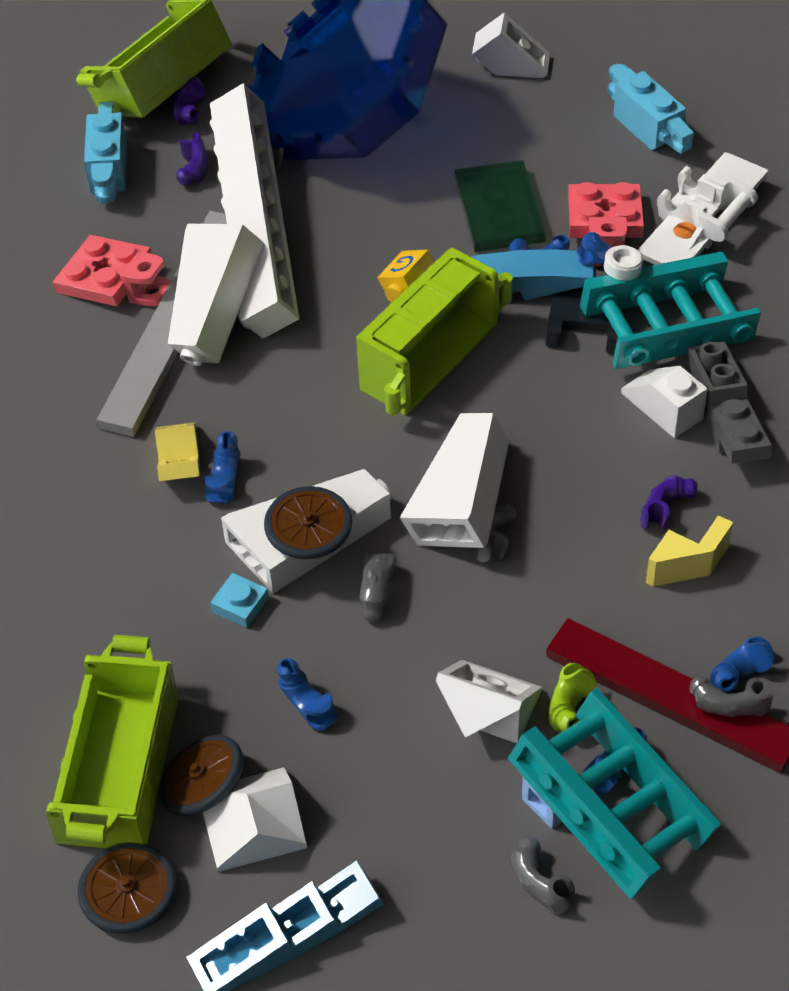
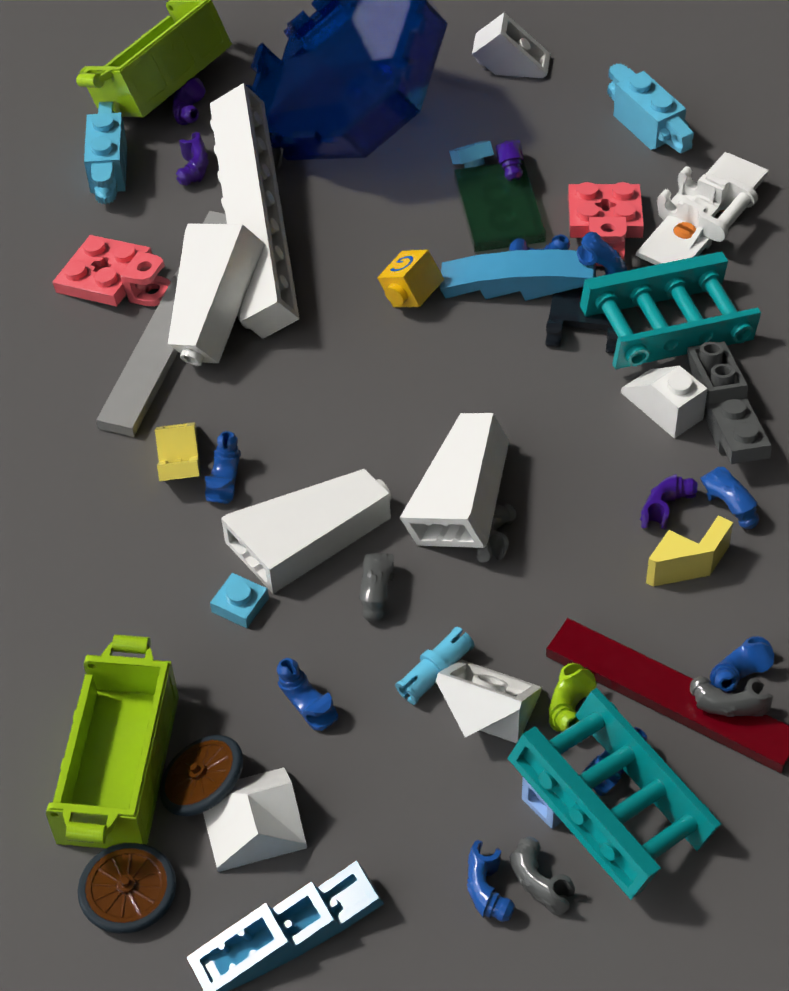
(308, 522): reddish brown wheel -> none
(430, 330): lime container -> none
(431, 662): none -> medium azure pin
(472, 154): none -> medium azure plate
(483, 895): none -> blue piece
(510, 157): none -> dark purple piece
(623, 263): white tile -> none
(737, 498): none -> blue piece

